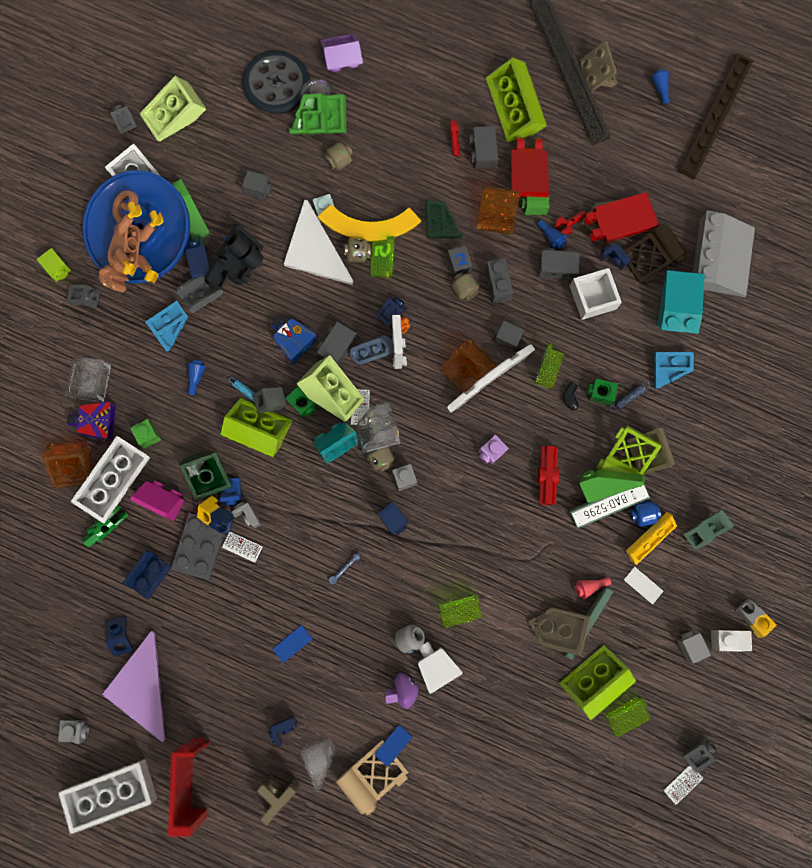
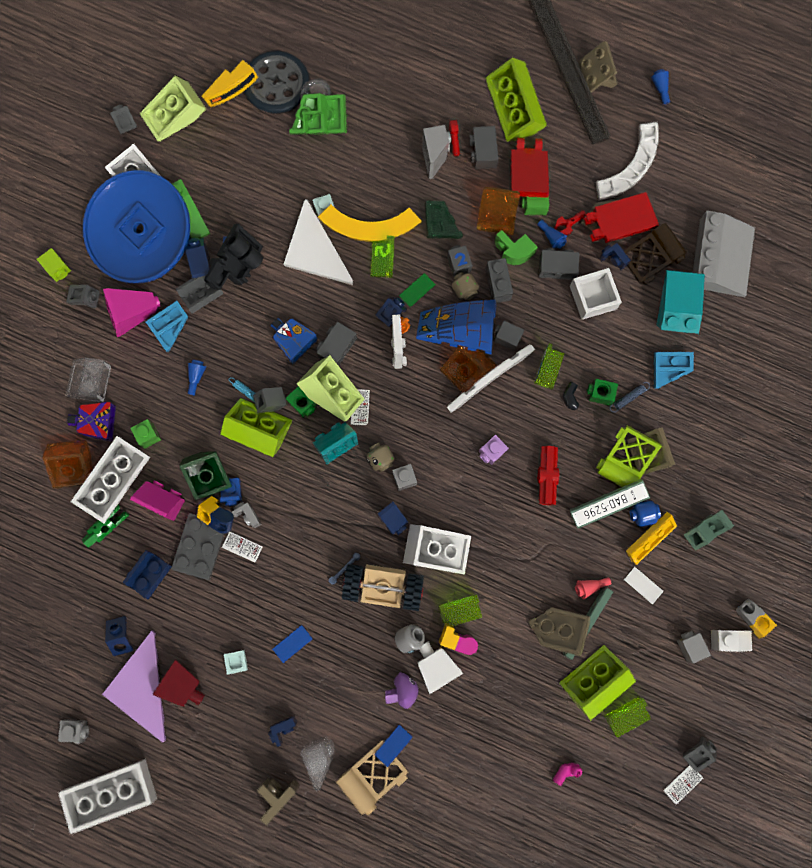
(124, 245): nougat animal -> none
(129, 308): none -> dark pink slope
(179, 686): none -> dark red torso
(183, 819): red panel -> none
(230, 84): none -> yellow slope
(235, 662): none -> light aqua plate
(256, 185): dark grey brick -> none
(338, 156): dark tan head -> none
(341, 52): slope -> none
(357, 250): dark tan head -> none
(372, 350): sand blue plate -> none
(378, 428): clear slope -> none
(382, 586): none -> plate
(417, 290): none -> green sticker
(435, 148): none -> light grey slope
(437, 549): none -> white slope
(460, 324): none -> blue wedge
(461, 643): none -> leg
(517, 252): none -> bright green brick
(567, 770): none -> dark pink arm
(605, 483): bright green slope -> none
(636, 169): none -> white tile
(715, 116): dark brown tile -> none

